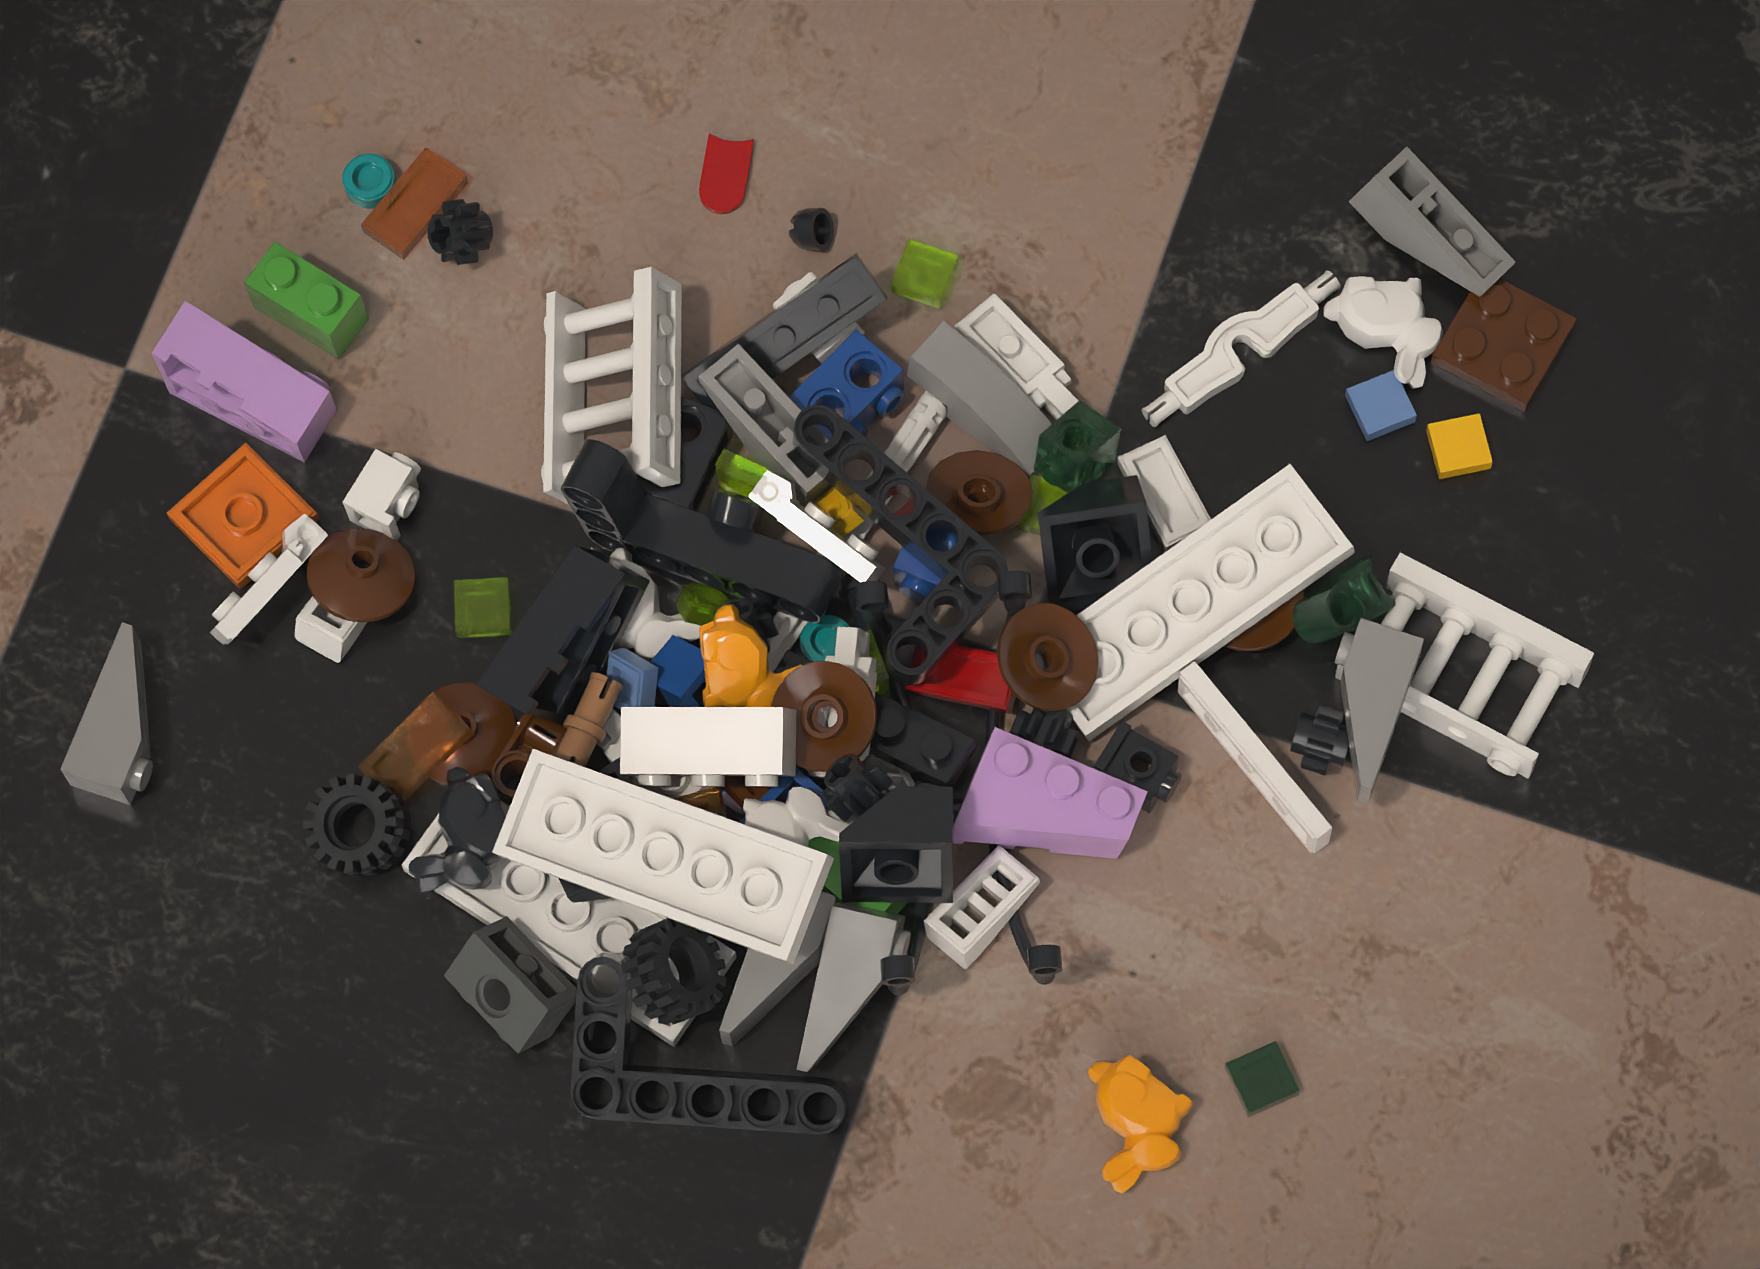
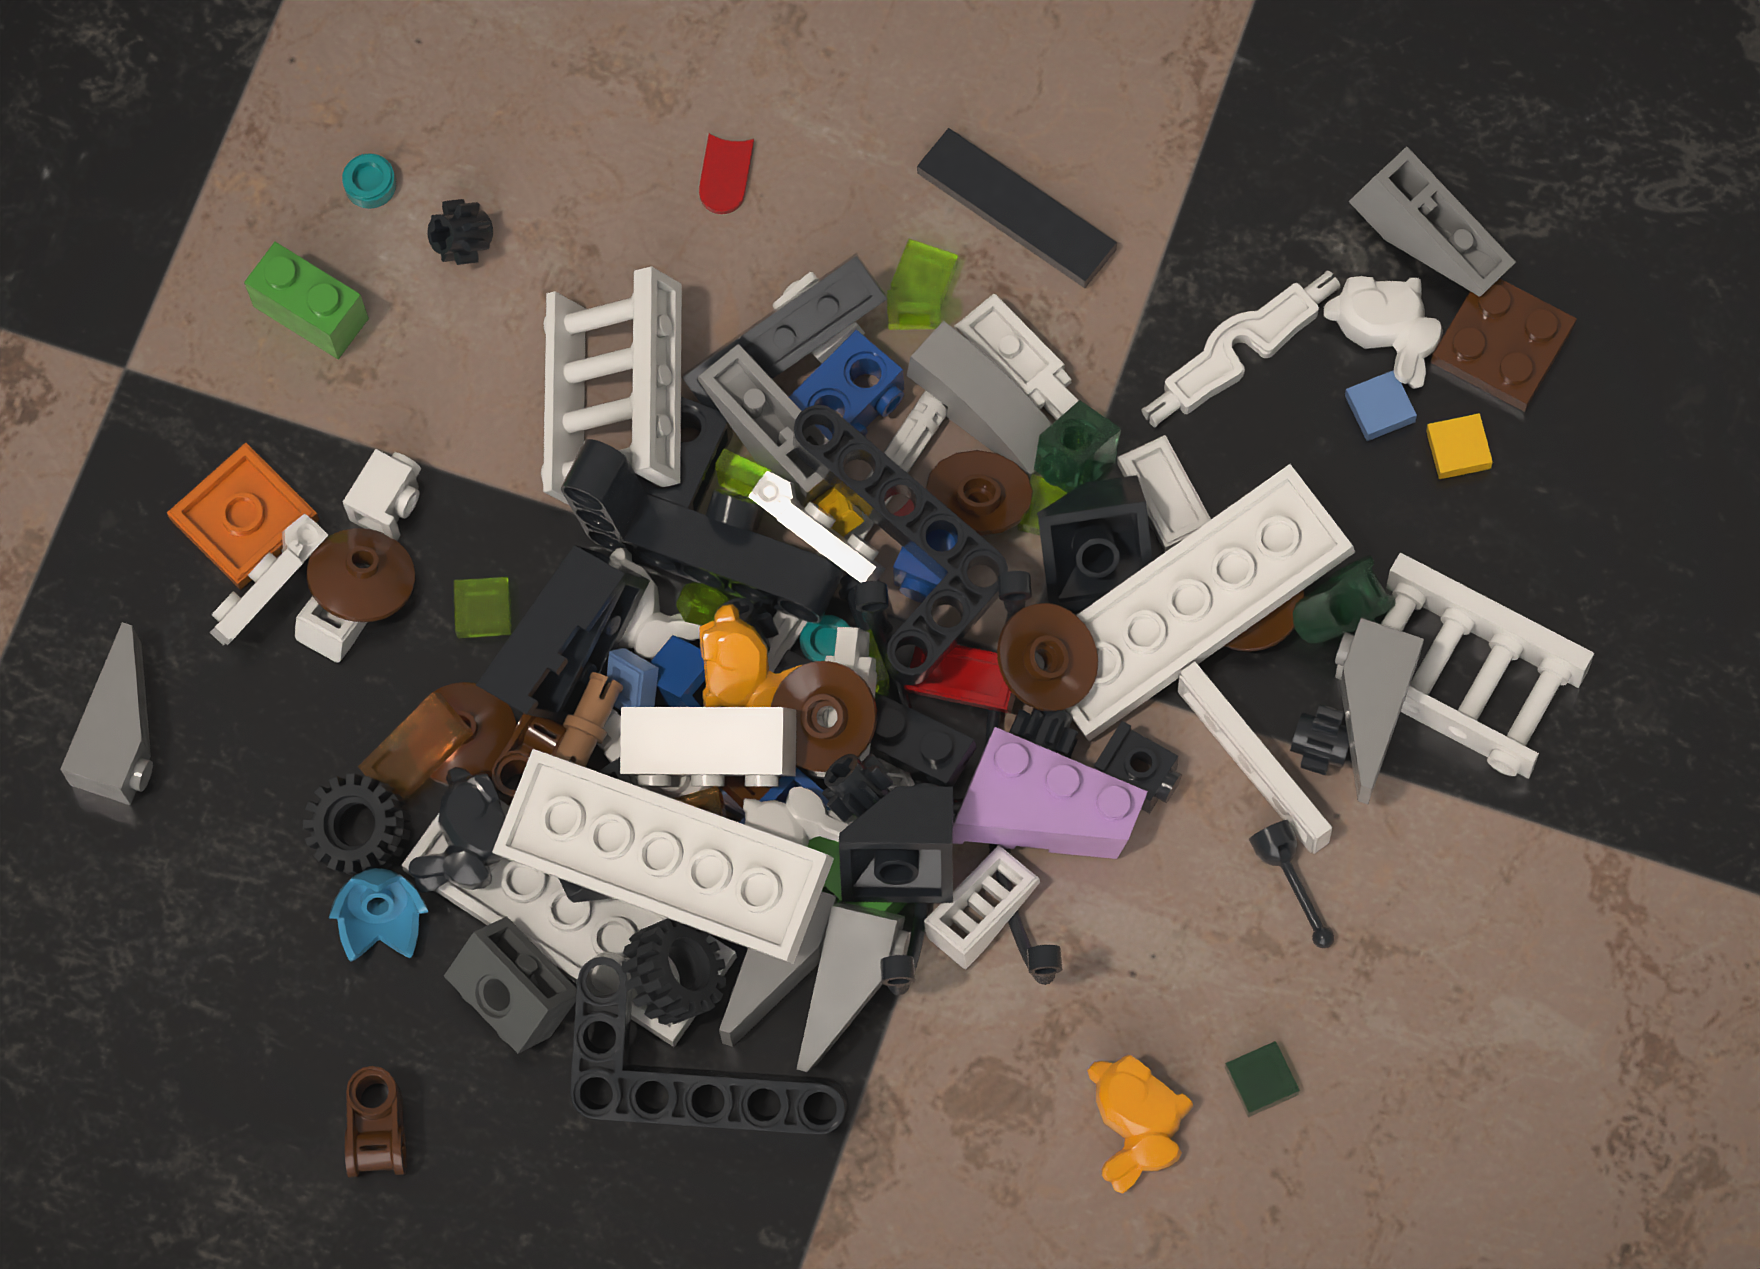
(243, 383): lavender wedge -> none
(374, 1135): none -> reddish brown piece
(388, 919): none -> dark azure piece
(407, 208): clear orange tile -> none
(812, 229): black hinge -> none
(913, 309): none -> clear neon green tile
(1016, 208): none -> black tile
(1277, 847): none -> black hinge

